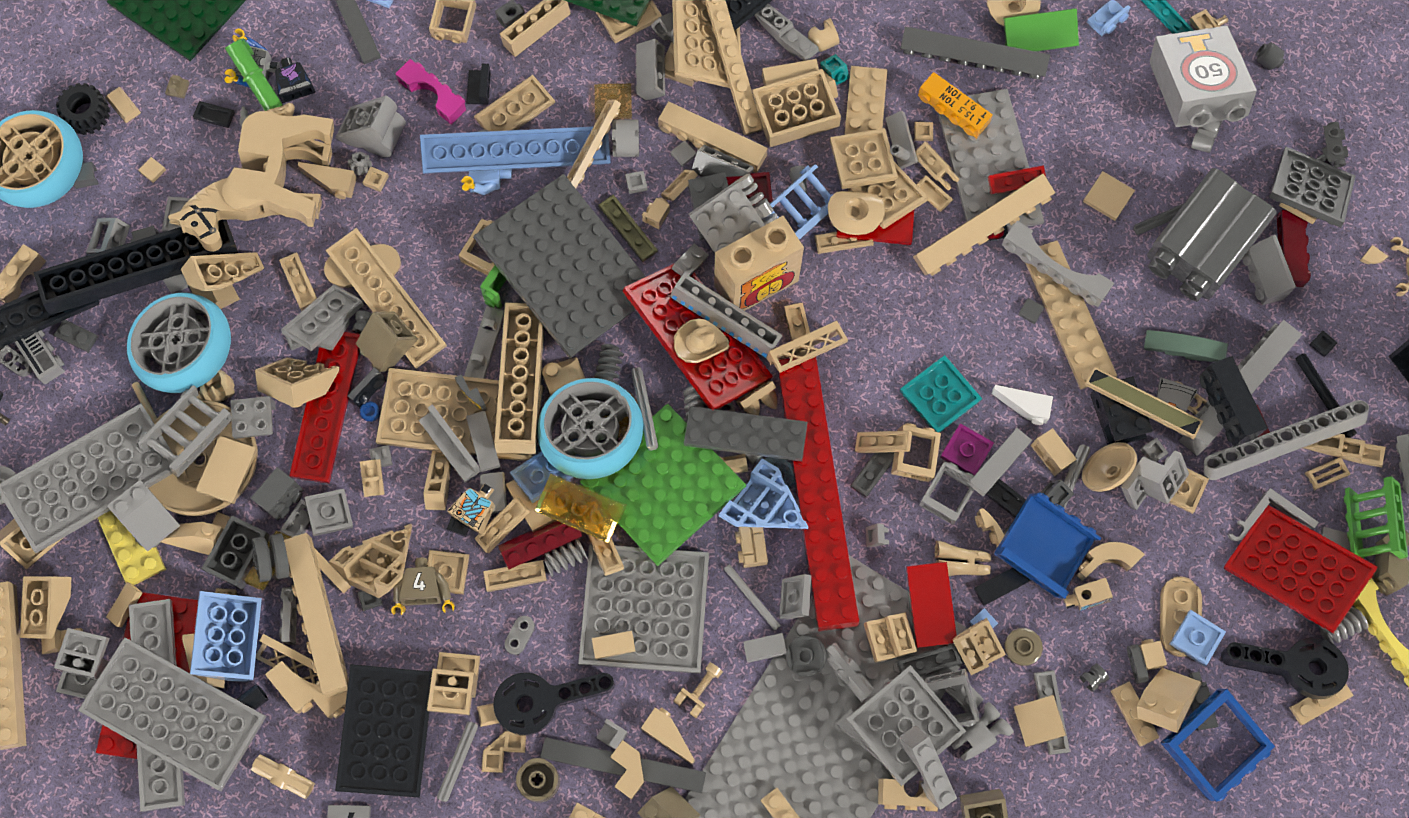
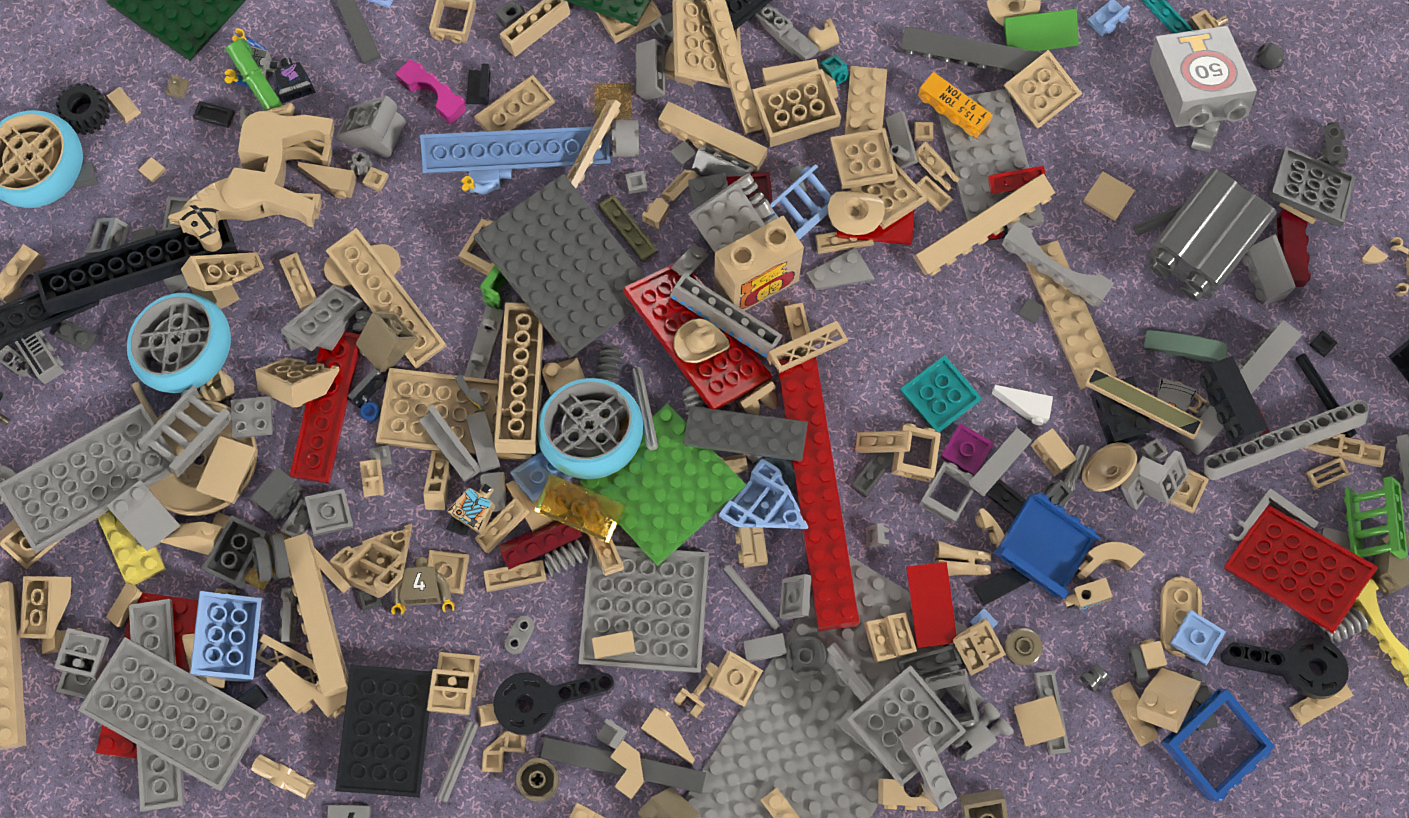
(735, 678): none -> tan tile
(842, 270): none -> light grey wing
(1042, 89): none -> tan plate

